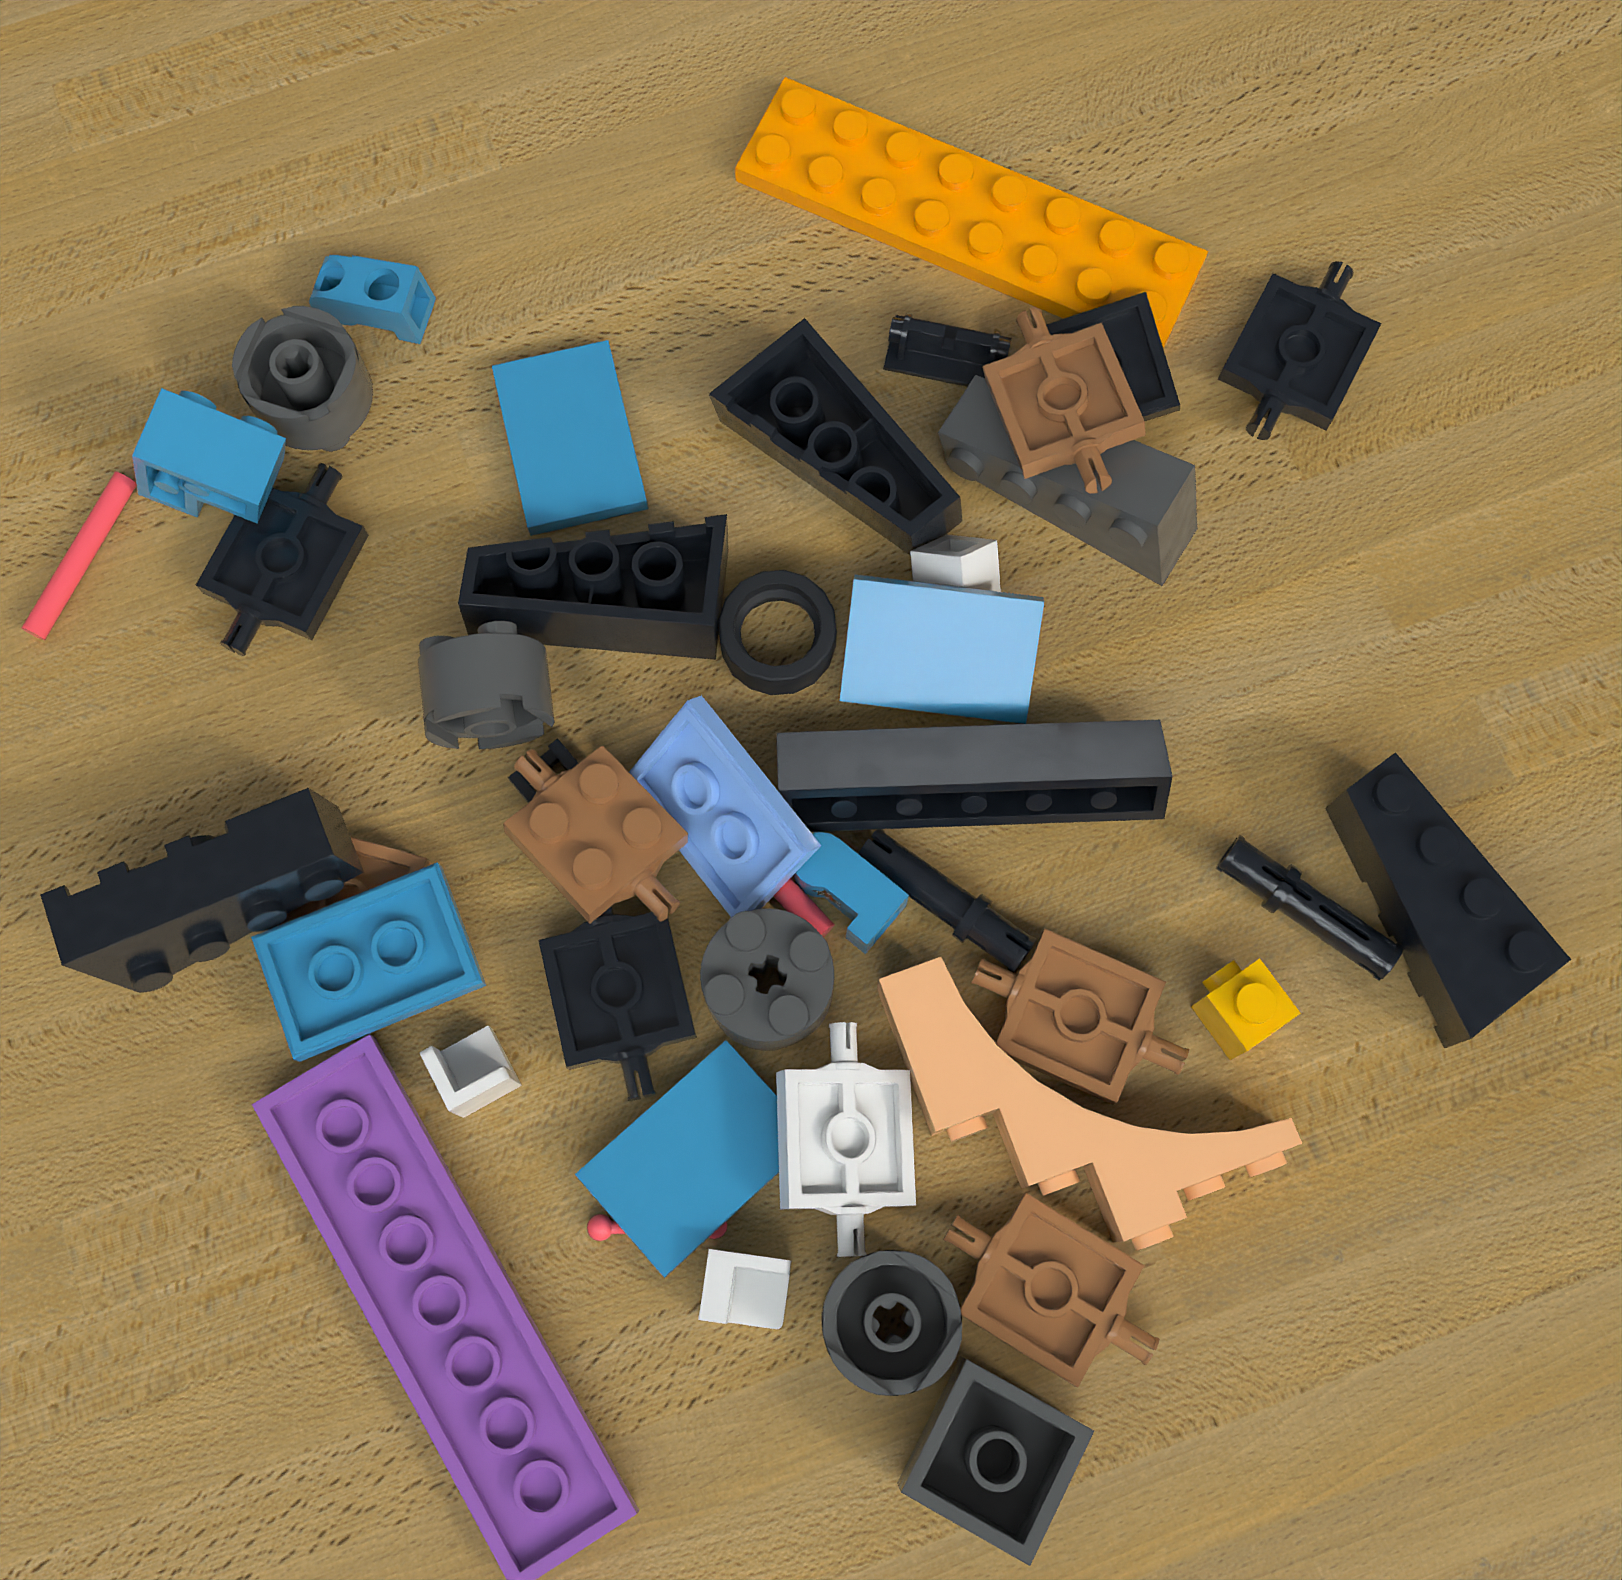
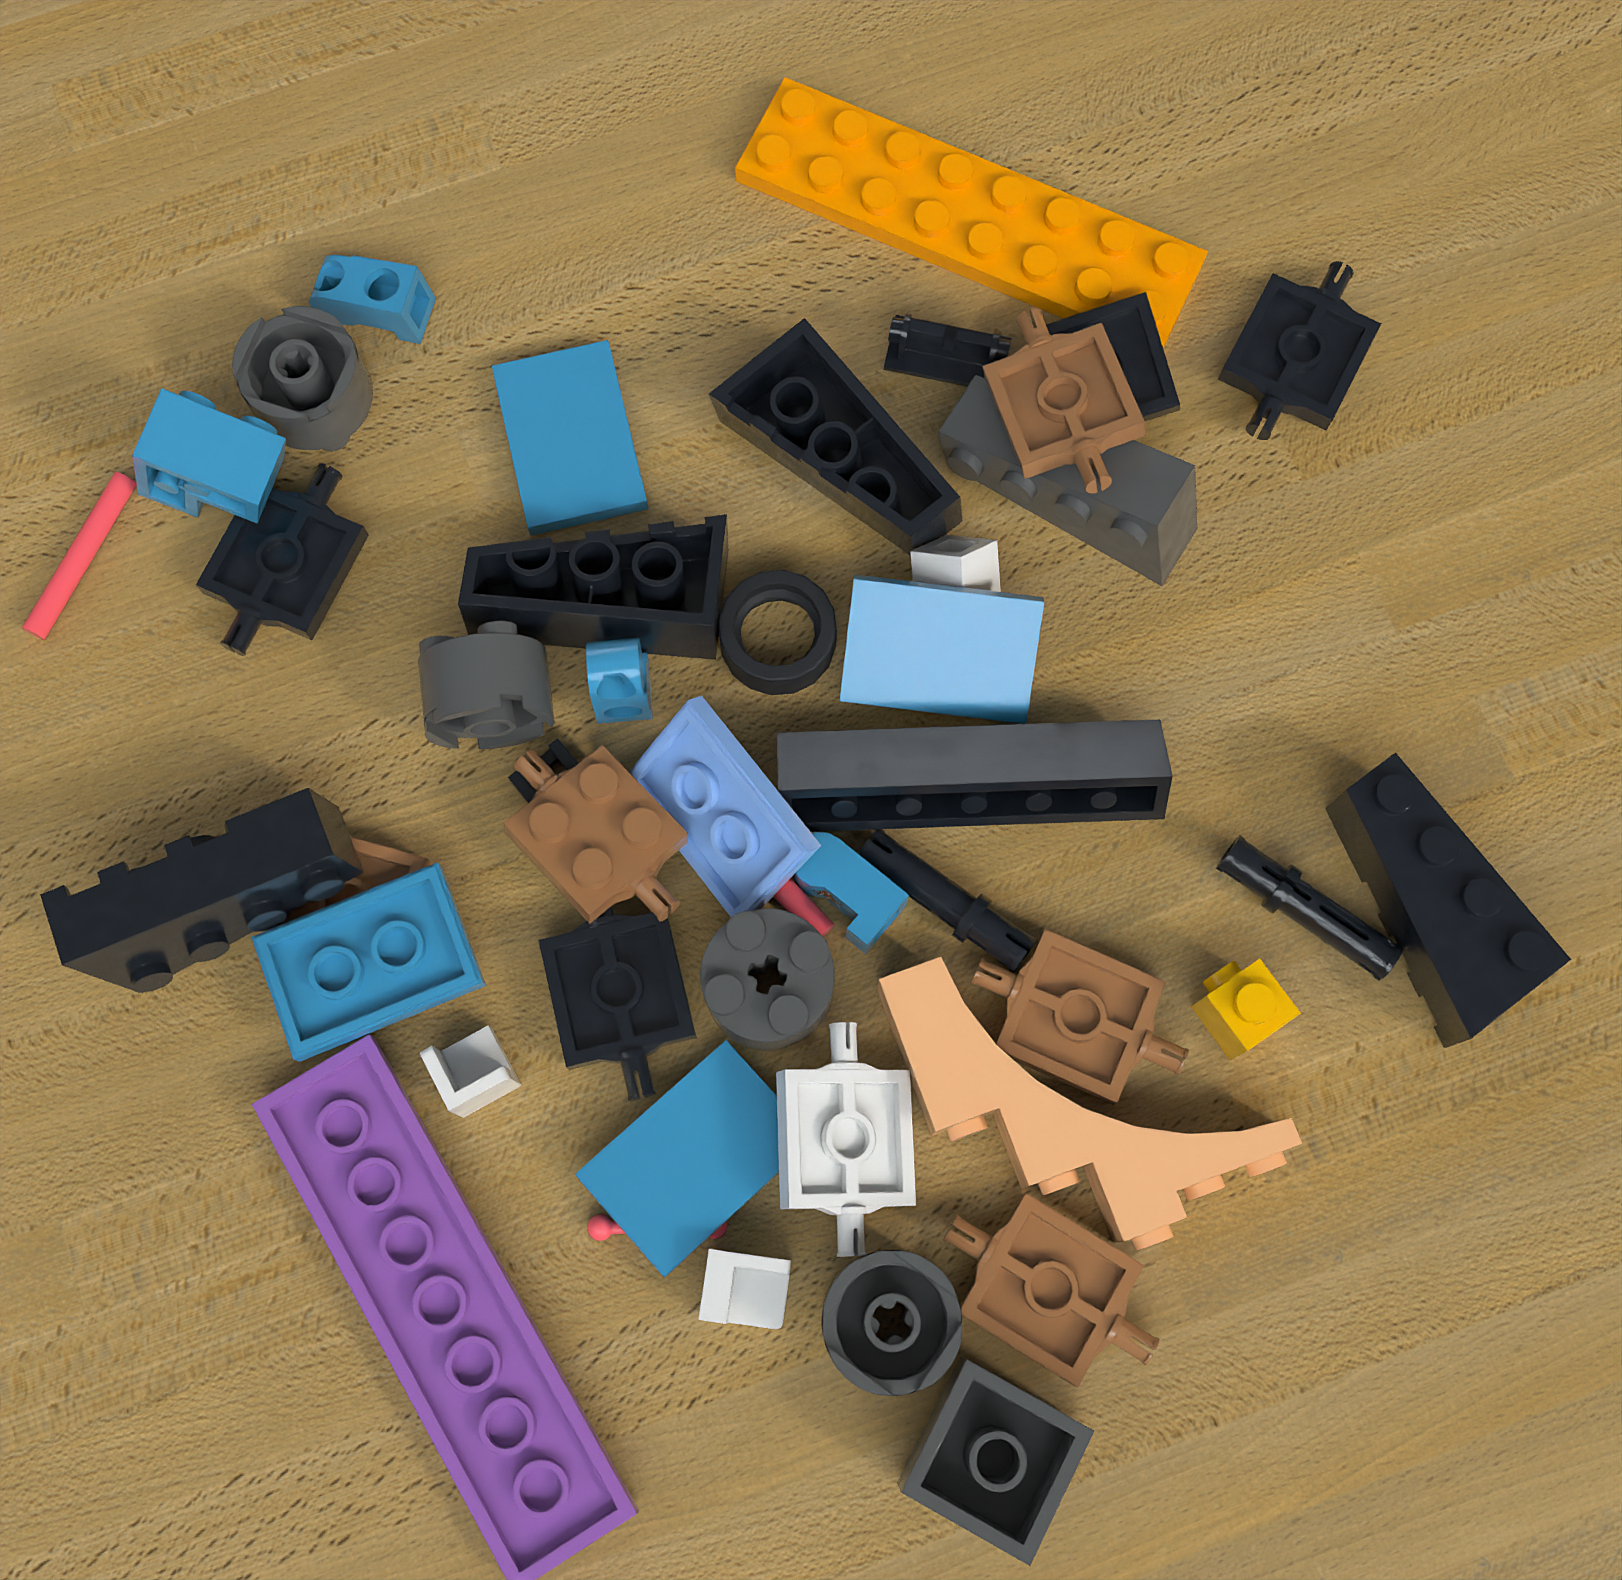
(619, 680): none -> dark azure leg

